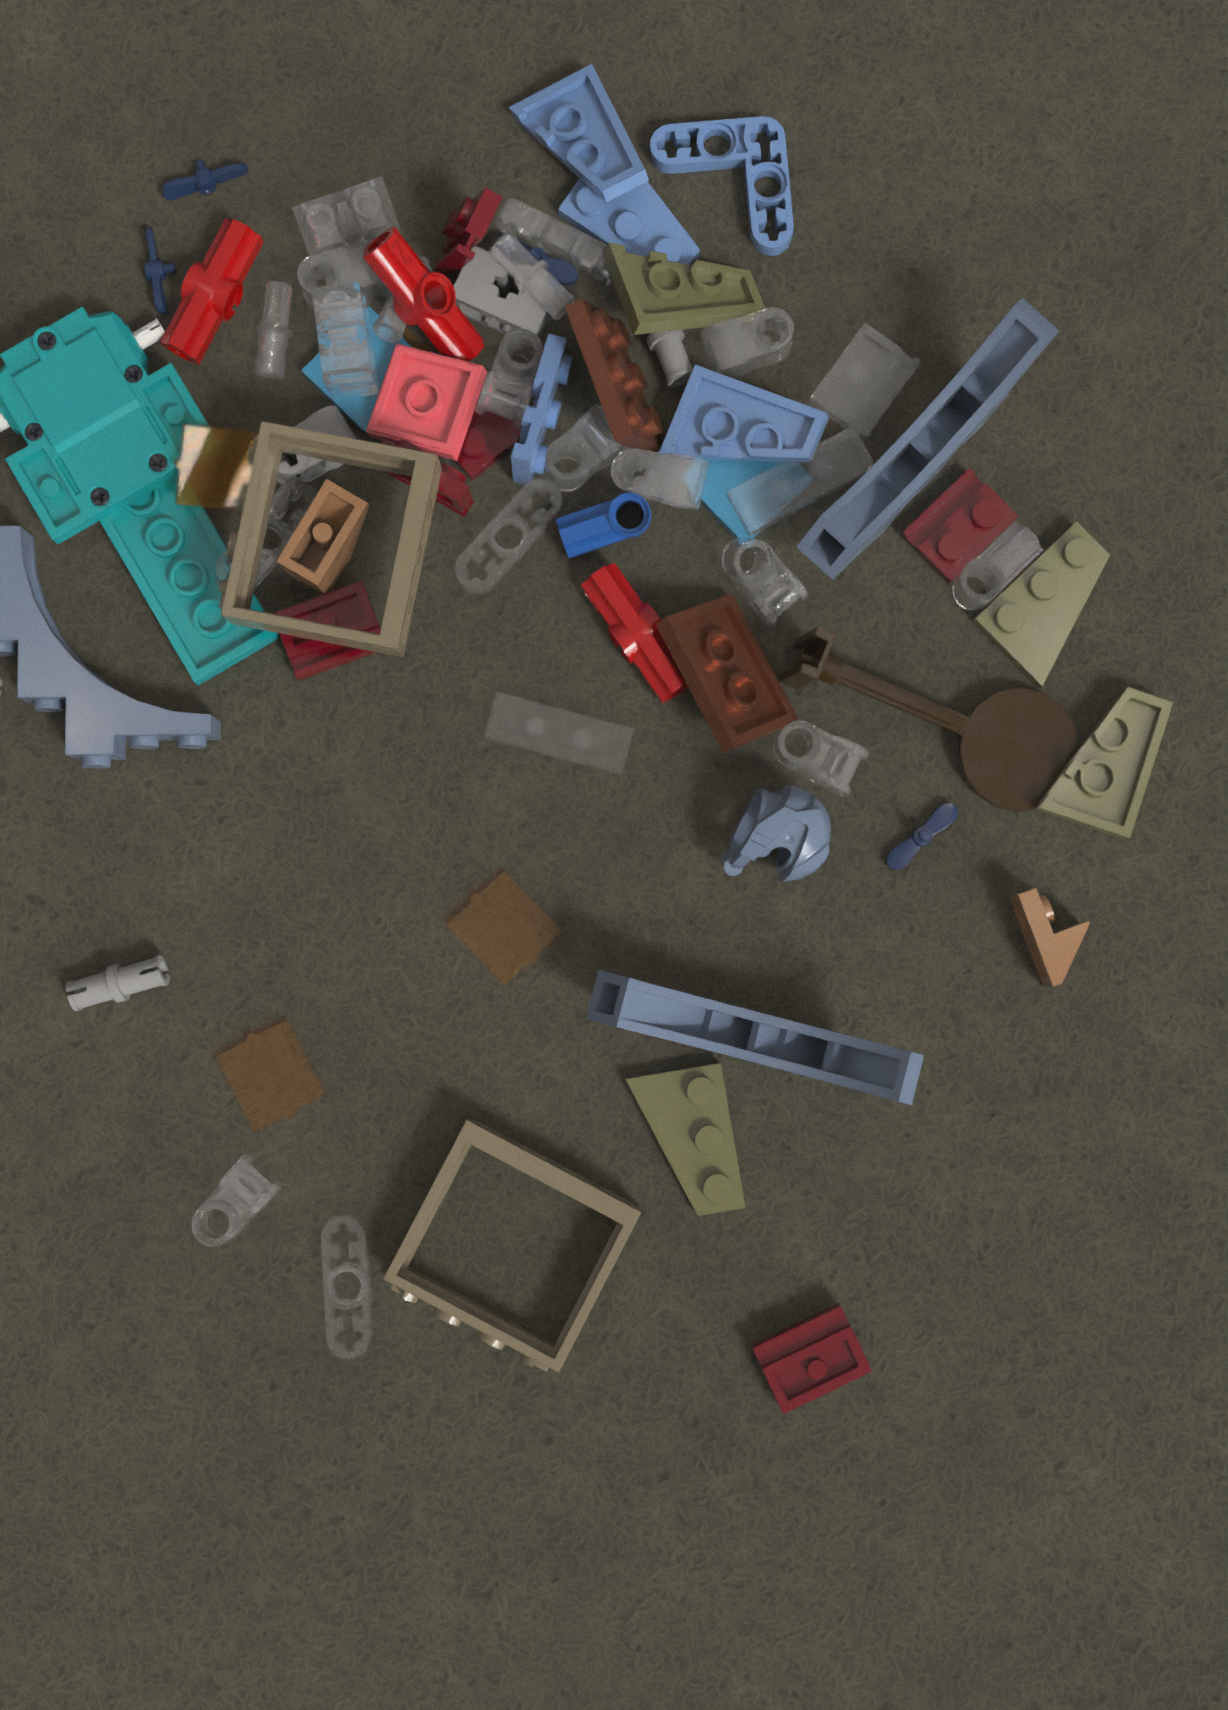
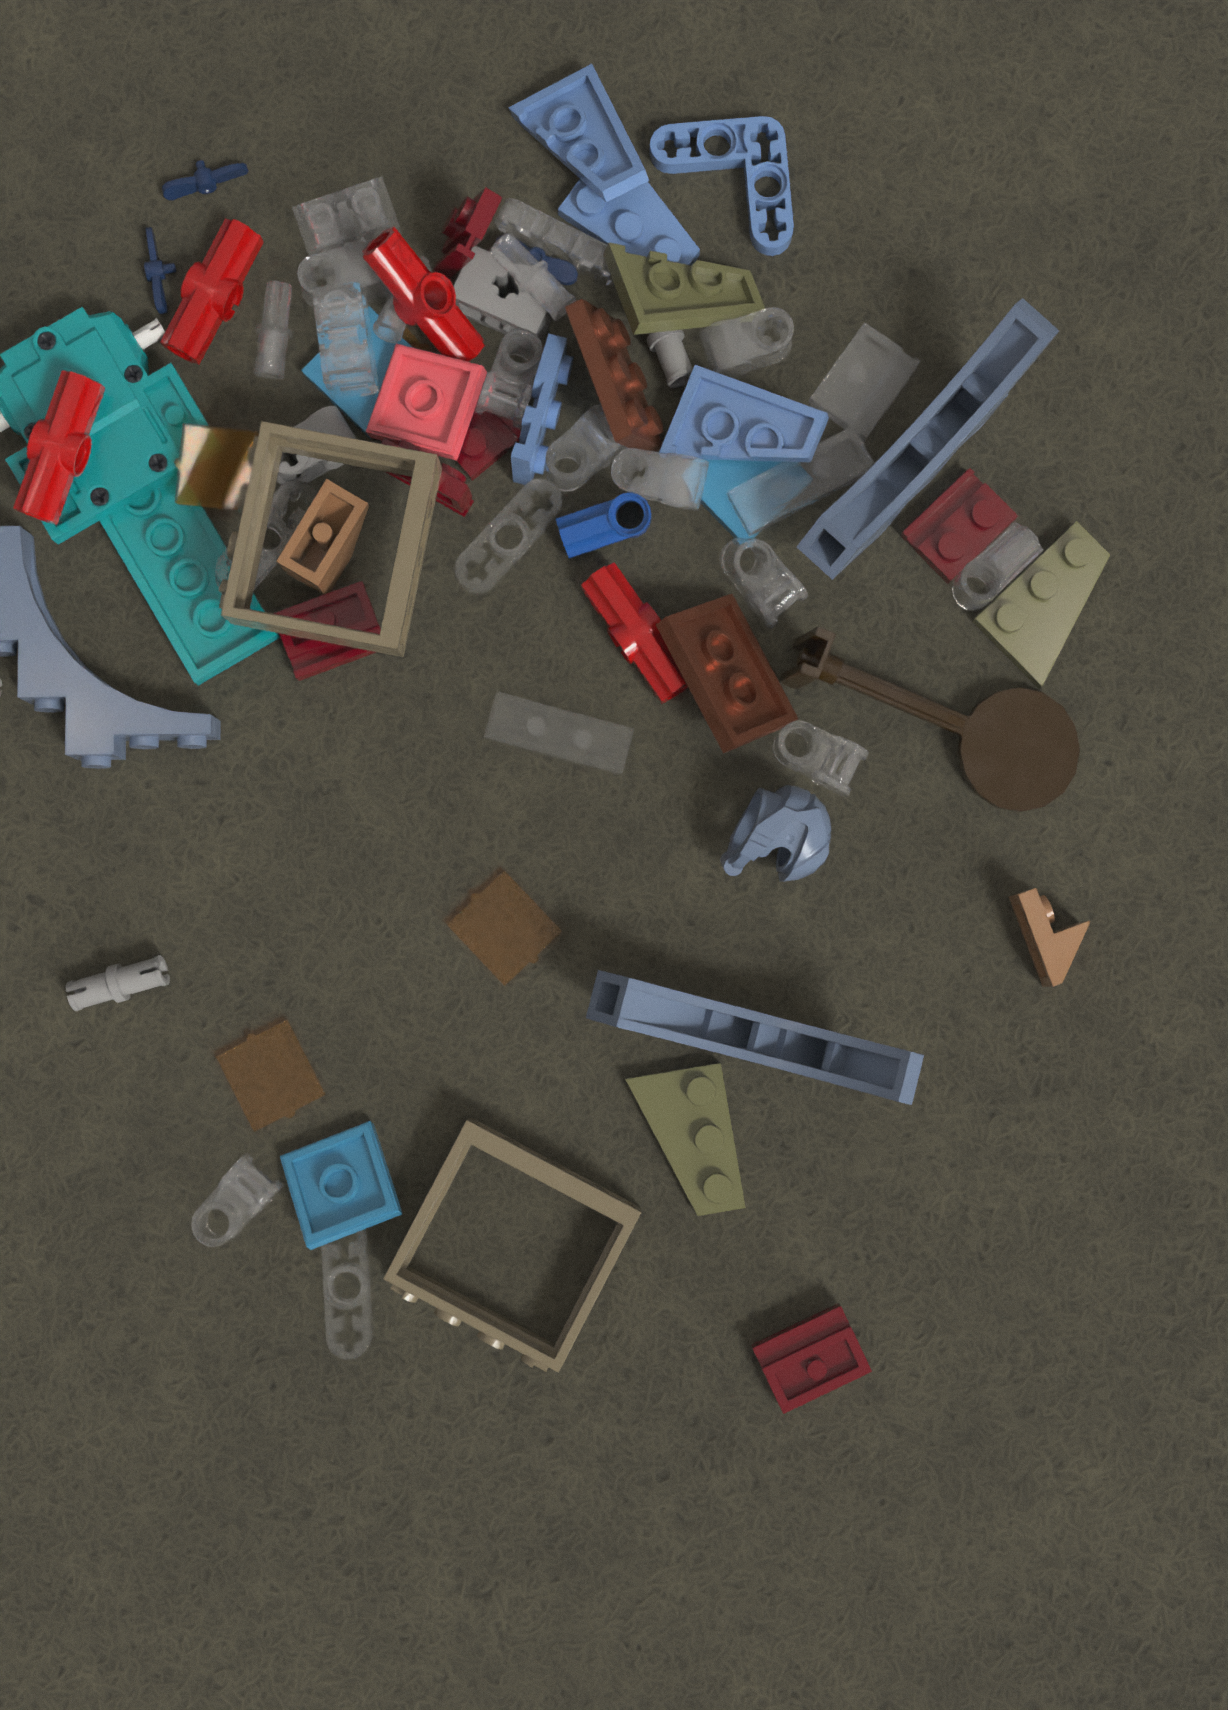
(59, 447): none -> red piece
(340, 1185): none -> dark azure tile
(921, 836): dark blue piece -> none
(1112, 766): olive wing -> none

